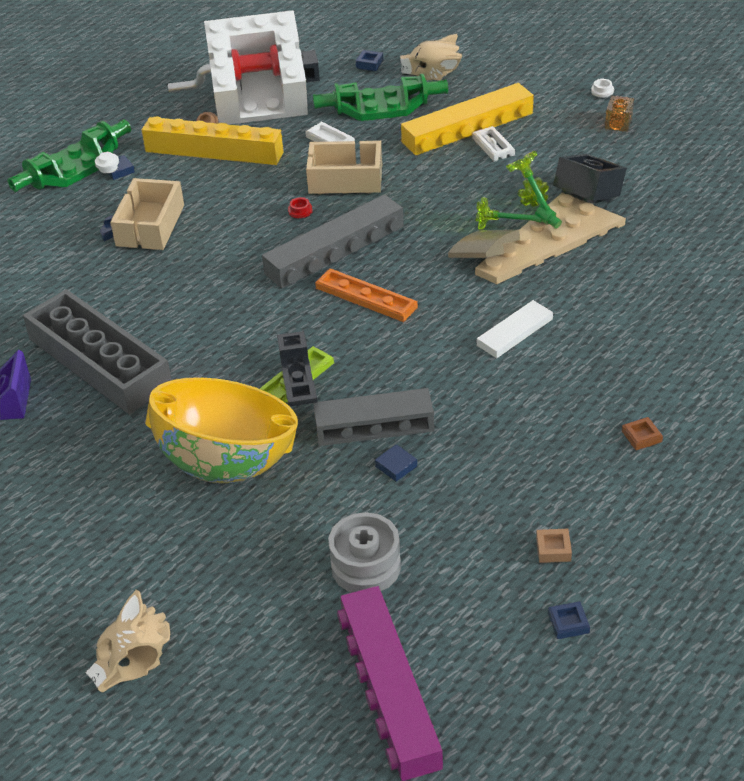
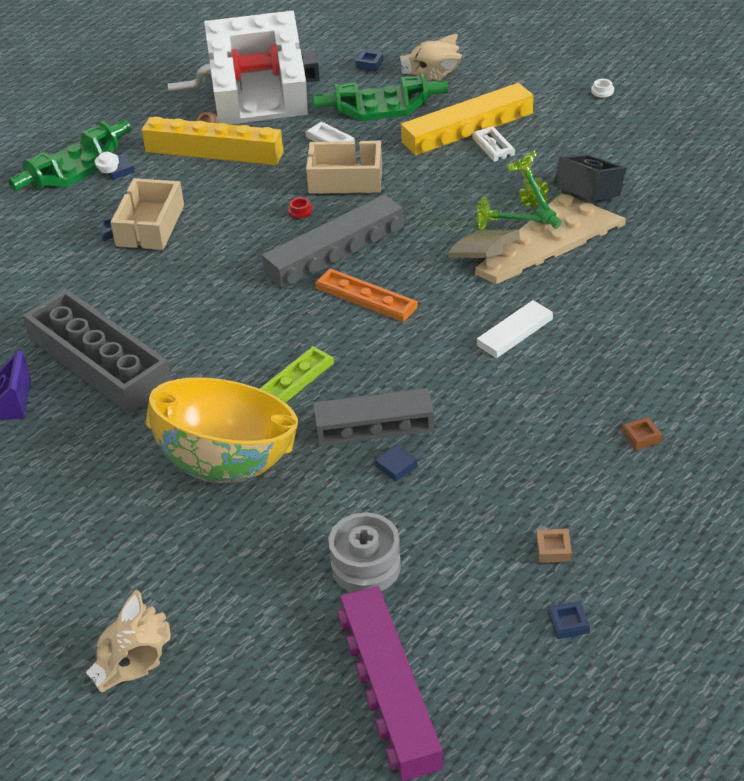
(296, 369): black slope -> none
(619, 113): clear orange brick -> none

